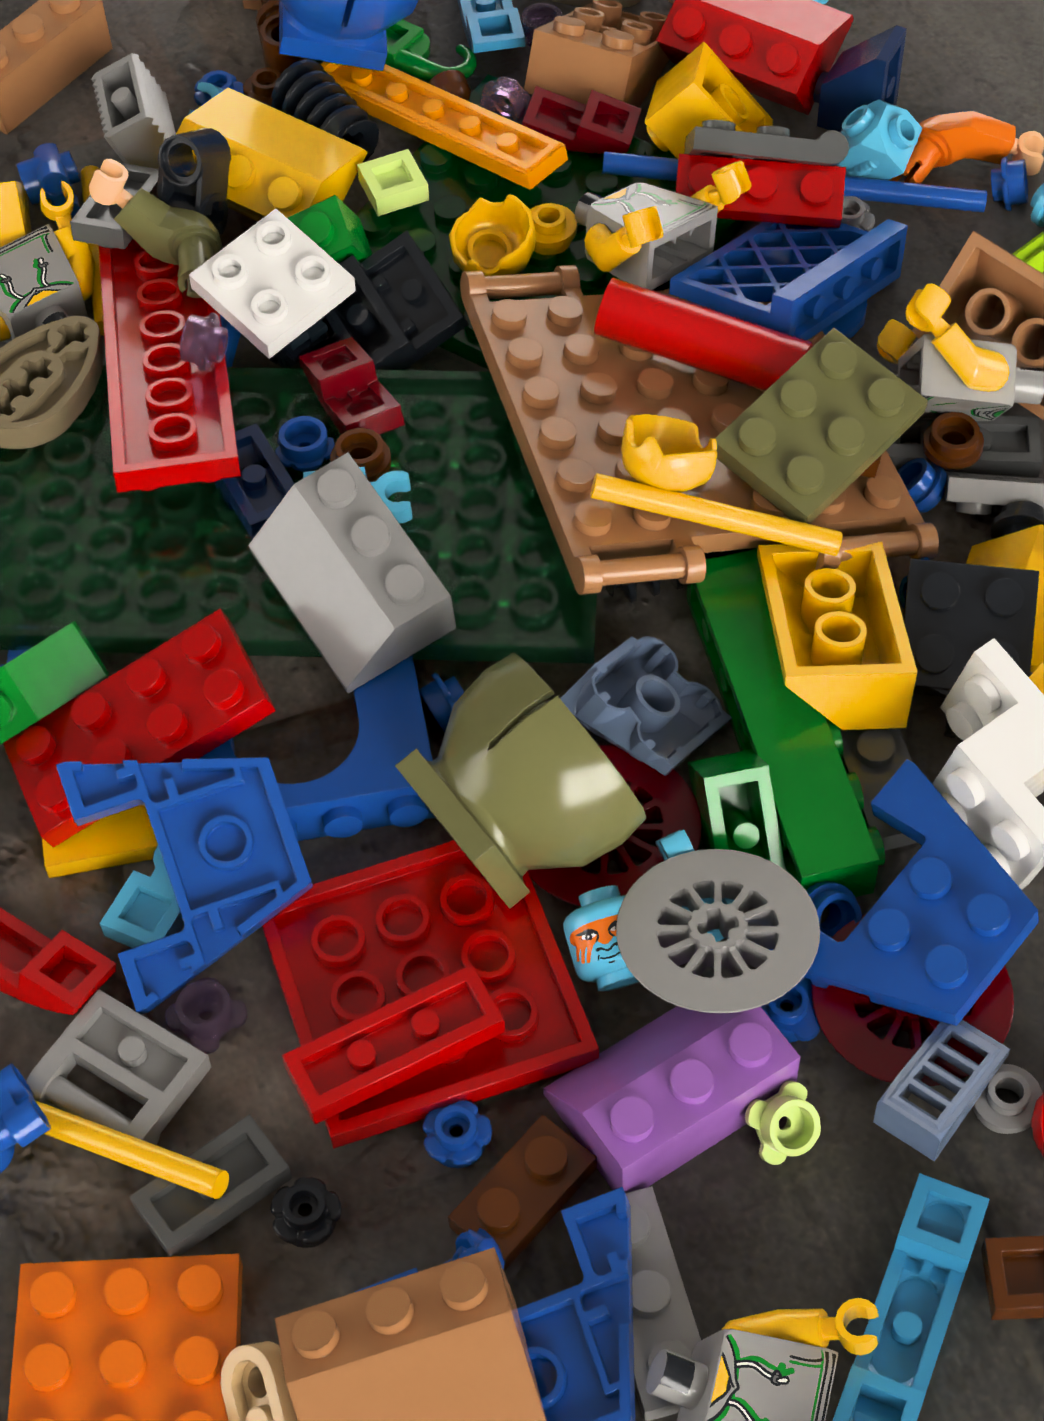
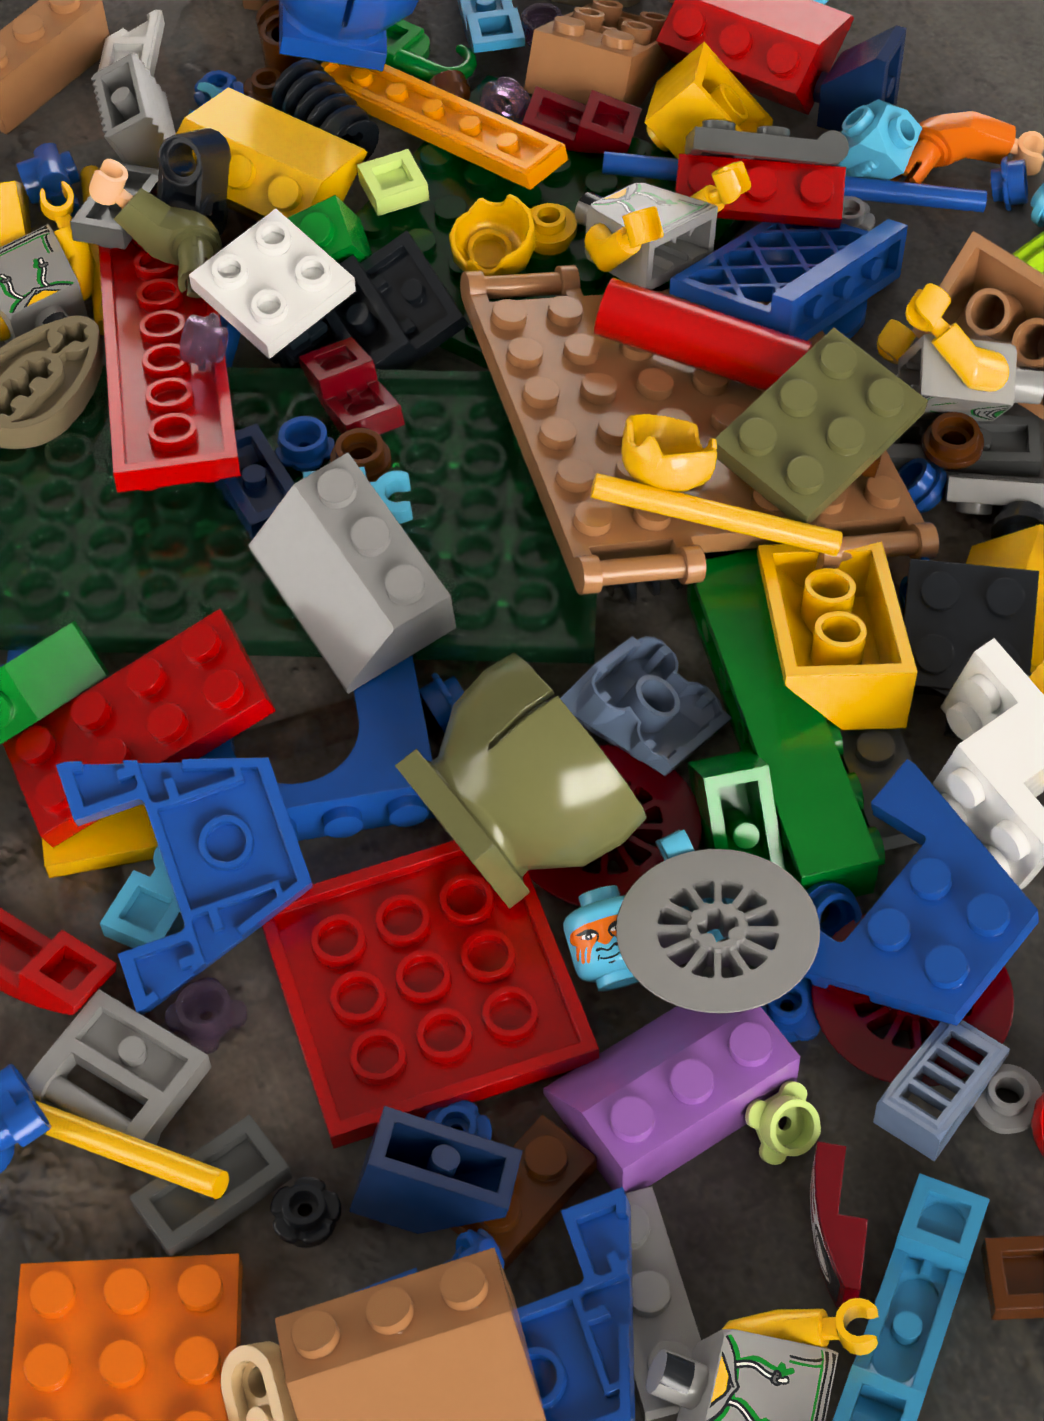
(142, 40): none -> white tile
(393, 1043): red plate -> none
(433, 1175): none -> dark blue slope
(836, 1237): none -> dark red slope

